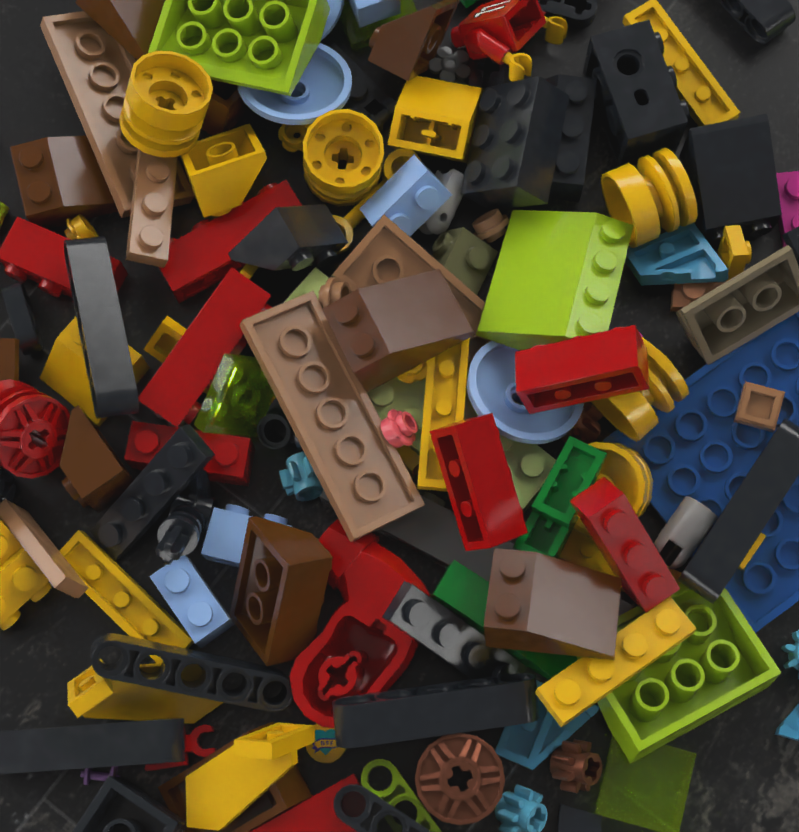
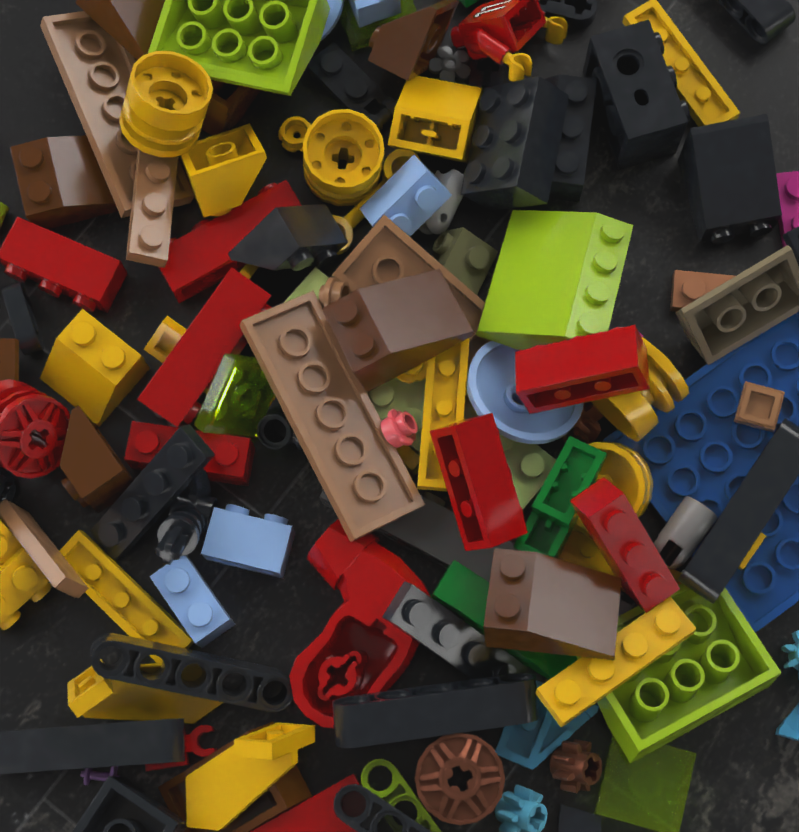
(79, 228): yellow plate -> none
(101, 327): black beam -> none
(279, 589): reddish brown slope -> none
(300, 478): medium azure gear -> none
(321, 88): light blue dish -> none
(325, 748): yellow tile -> none
(490, 225): medium nougat plate -> none
(650, 196): yellow wheel -> none
(676, 259): dark azure wing -> none
(734, 250): yellow plate -> none

